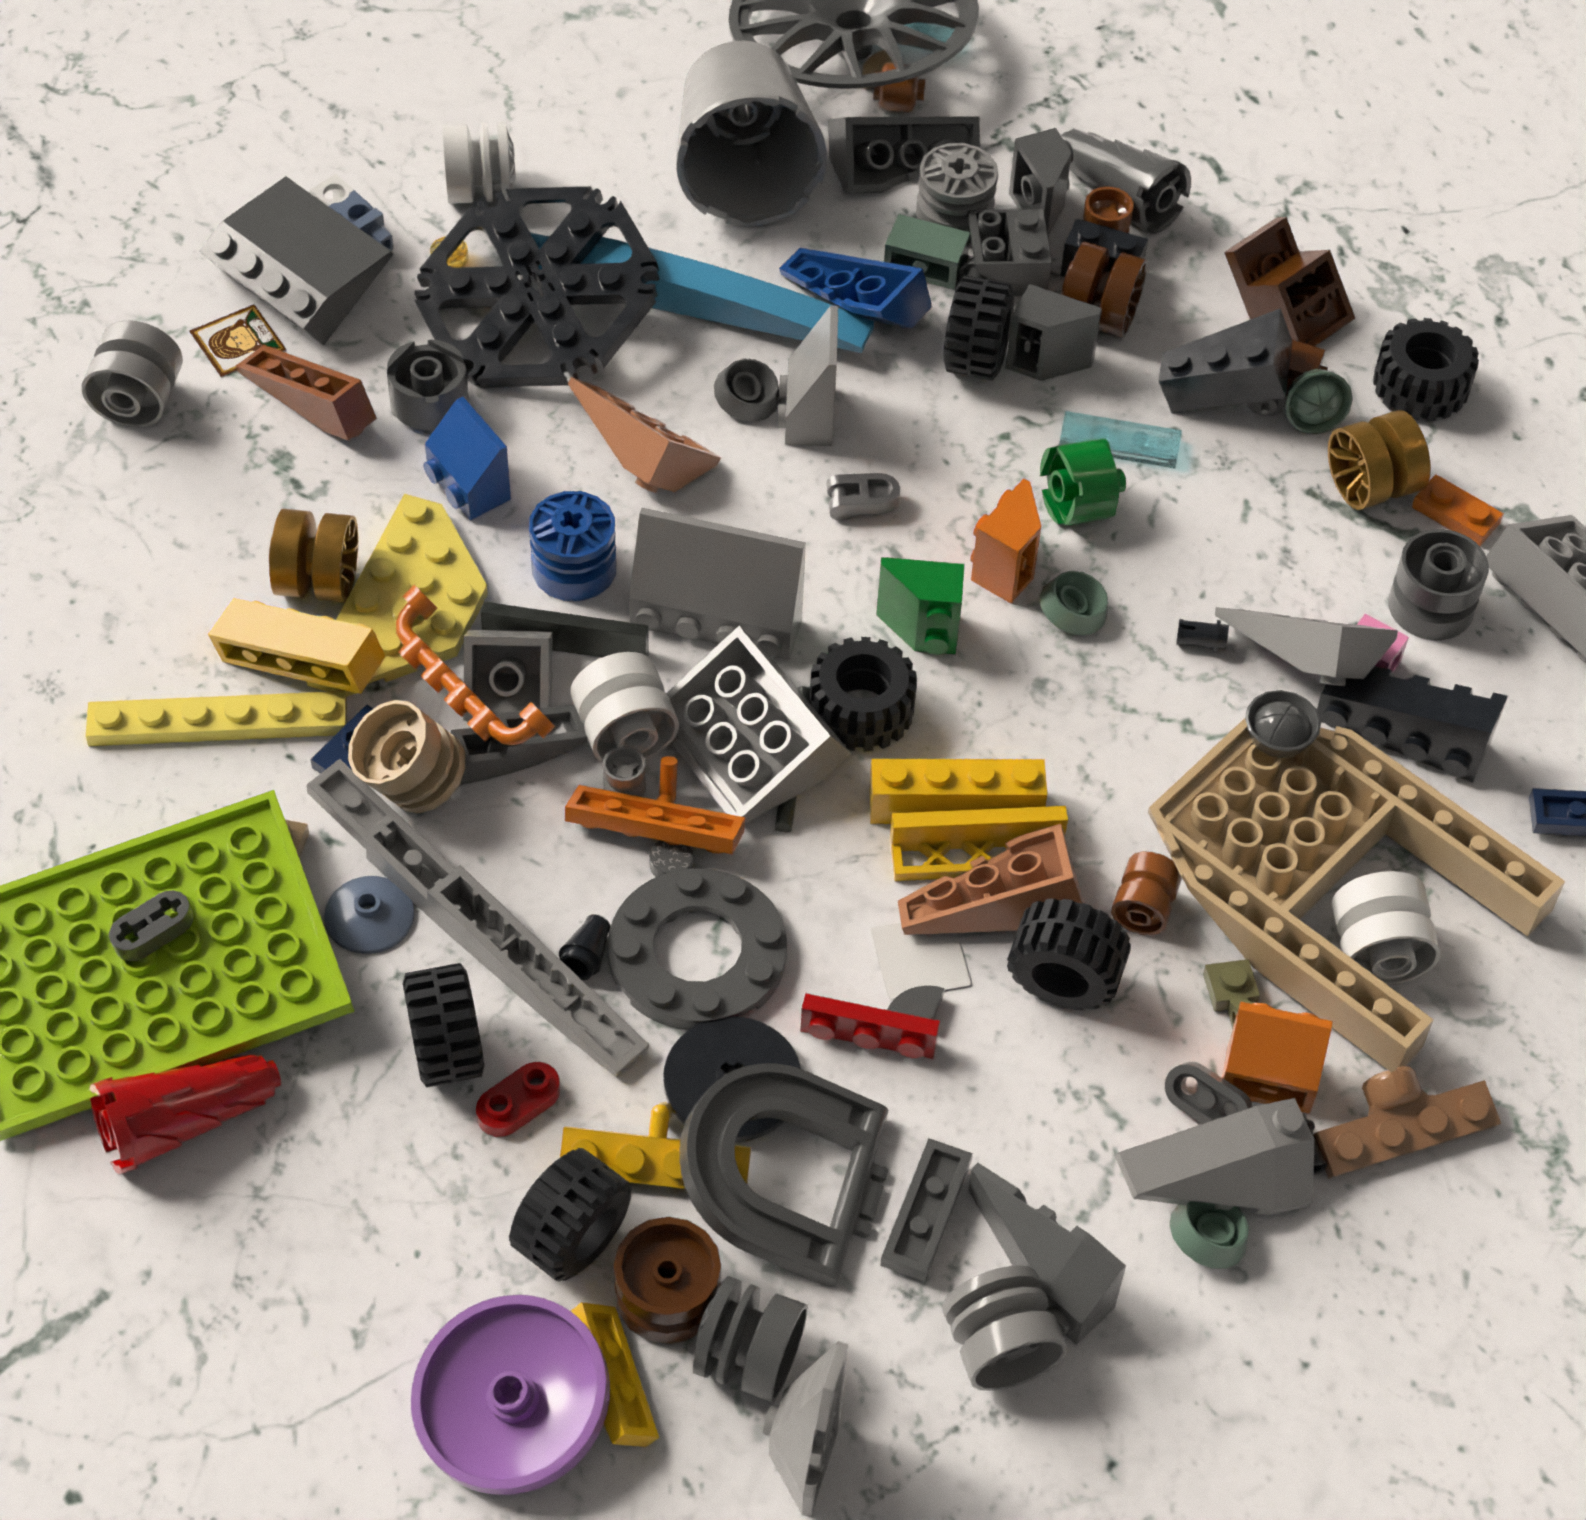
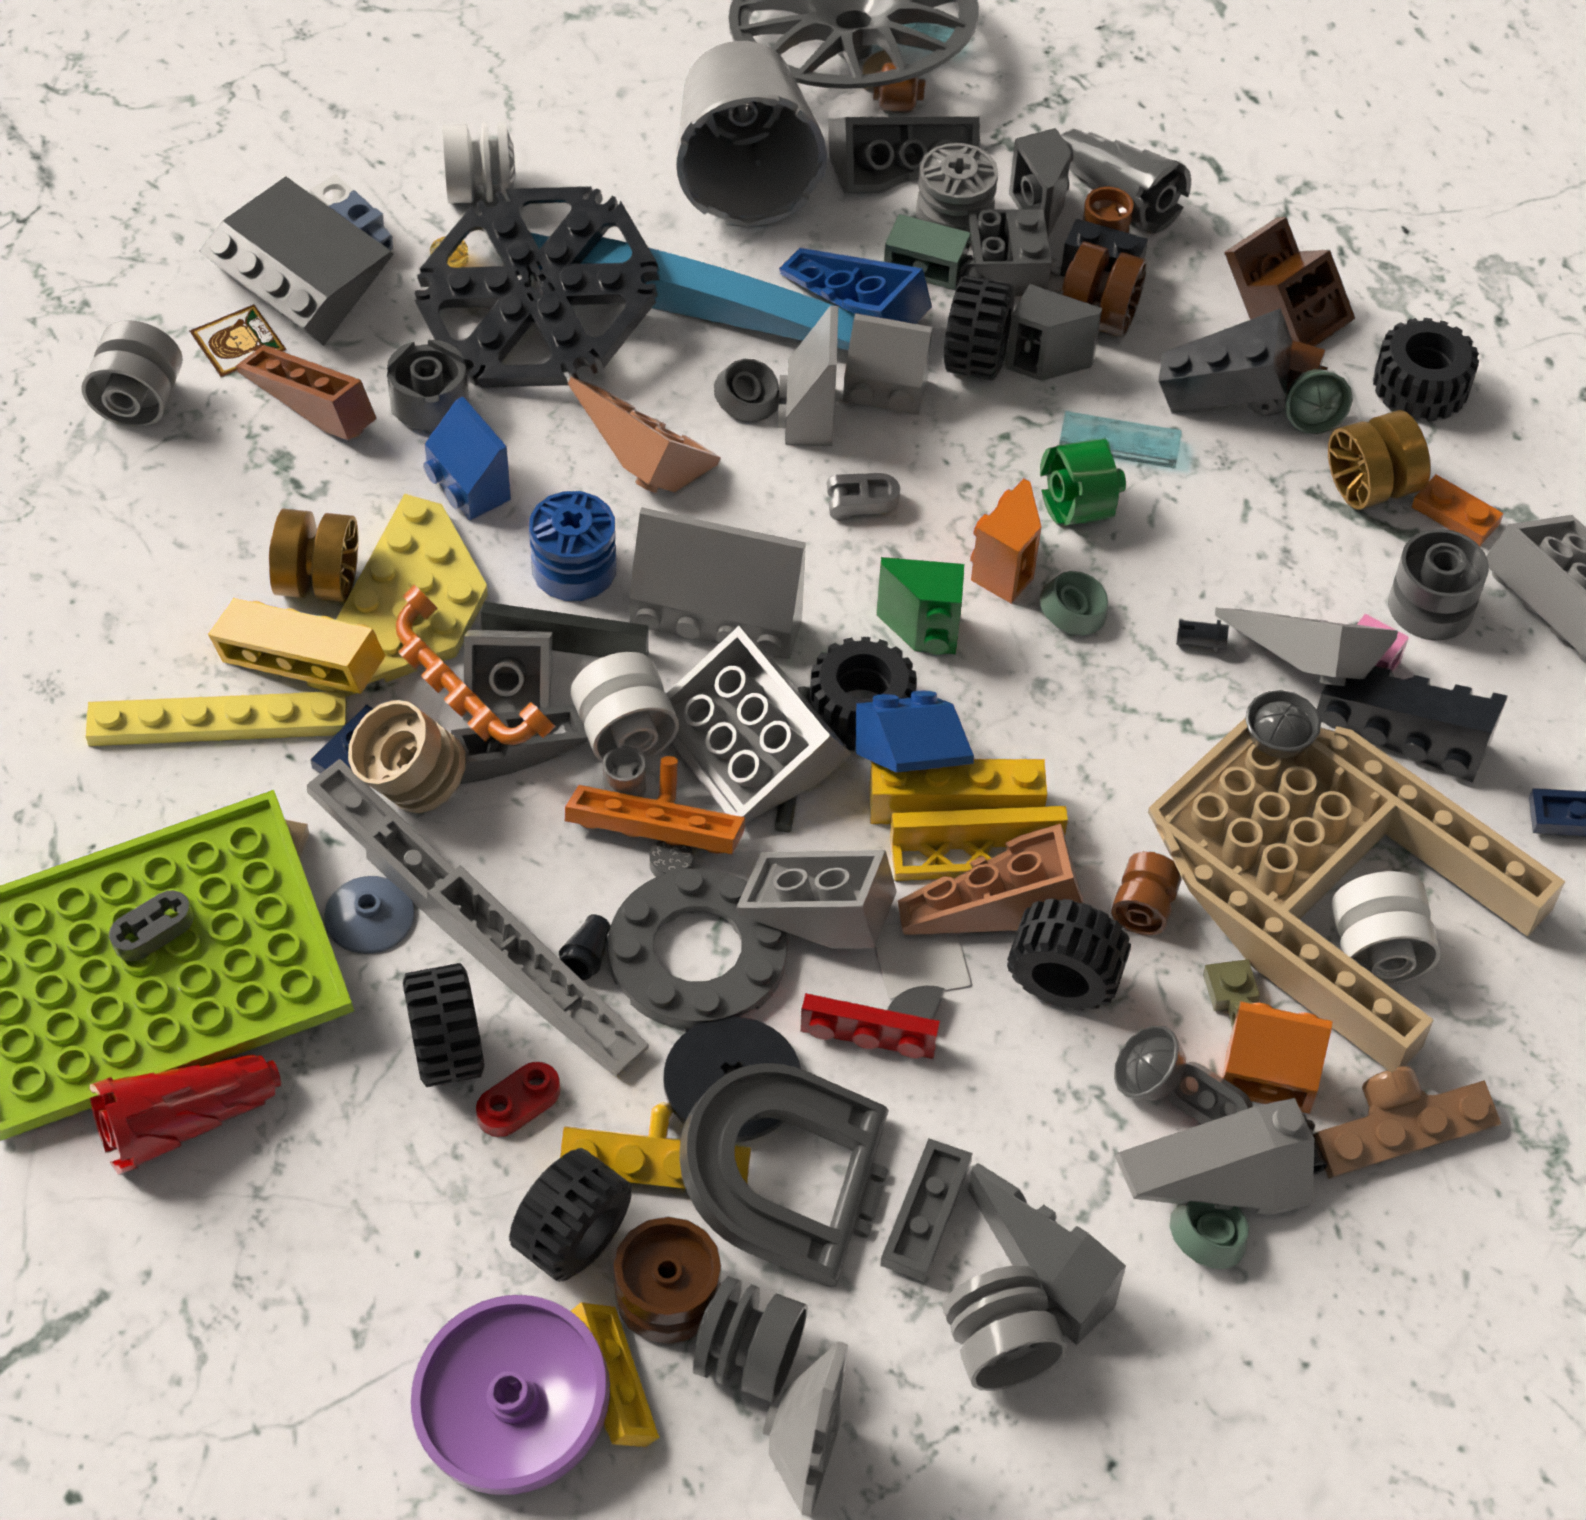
(822, 895): none -> light grey slope
(887, 364): none -> light grey slope
(911, 733): none -> blue slope
(1150, 1064): none -> dark grey hat

